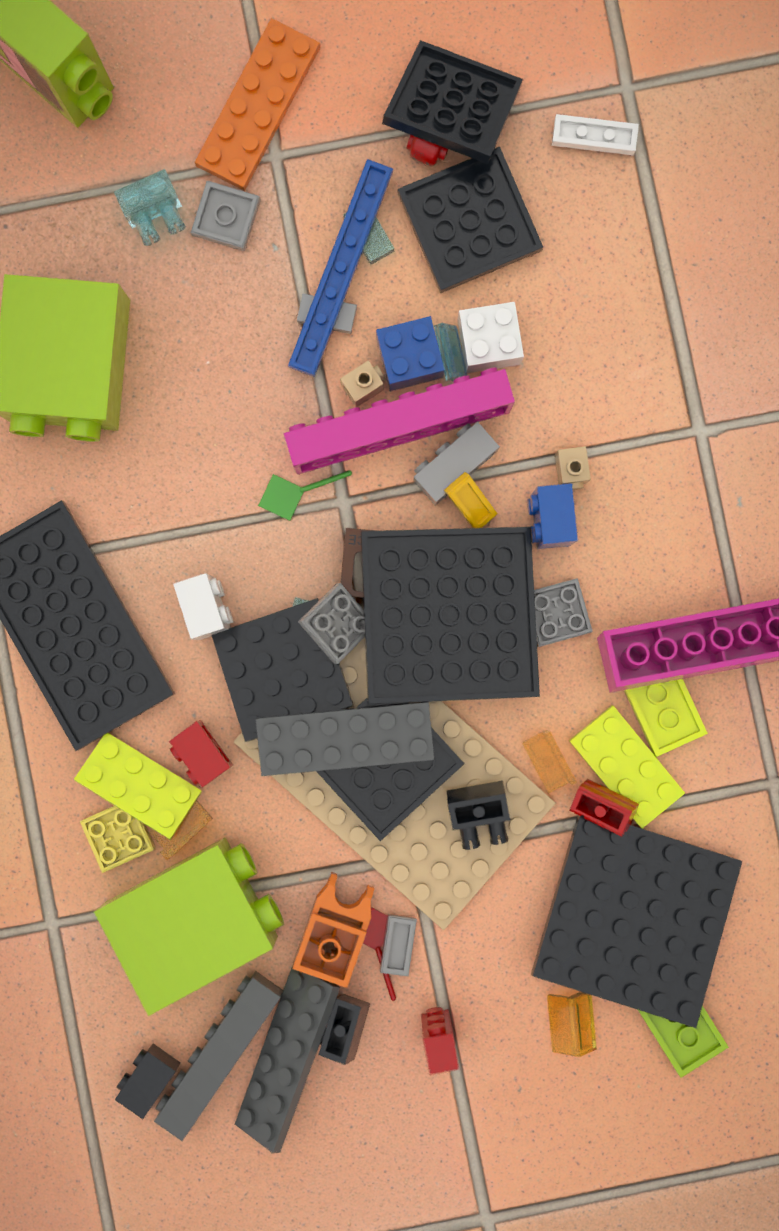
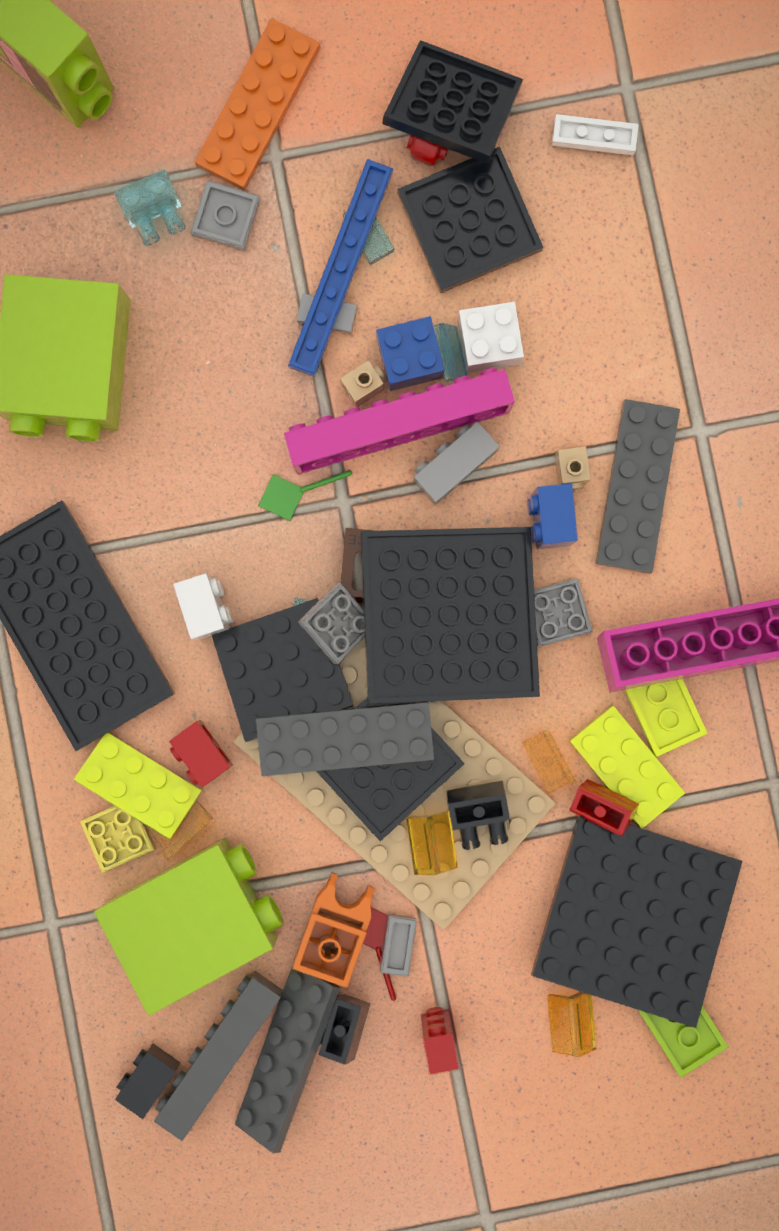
(432, 844): none -> clear yellow panel
(470, 501): yellow tile -> none
(637, 486): none -> dark grey plate

